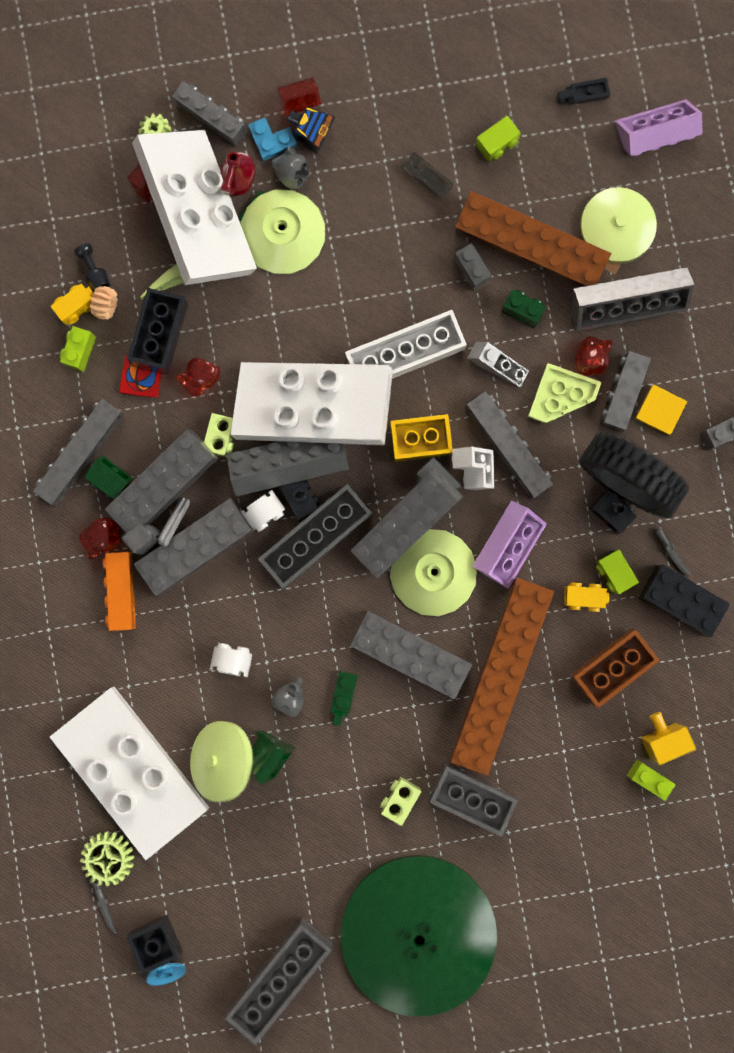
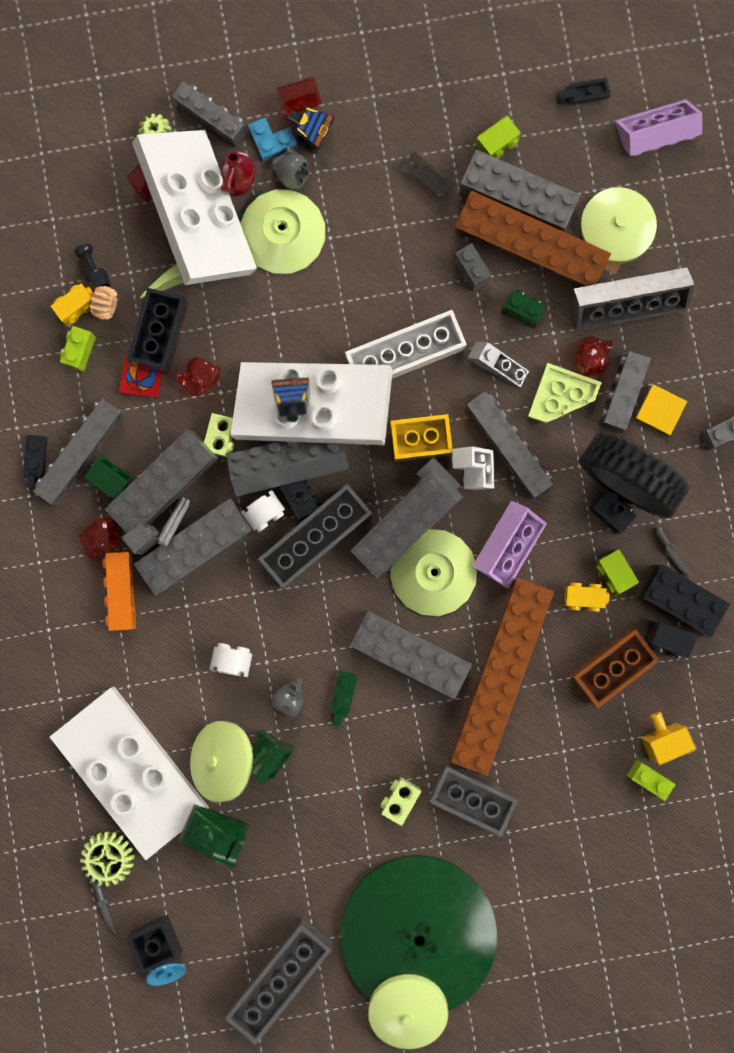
(34, 459): none -> black hinge
(214, 835): none -> dark green piece
(291, 397): none -> black torso
(408, 1011): none -> yellowish green dish
(519, 190): none -> flat silver brick
(666, 638): none -> black brick

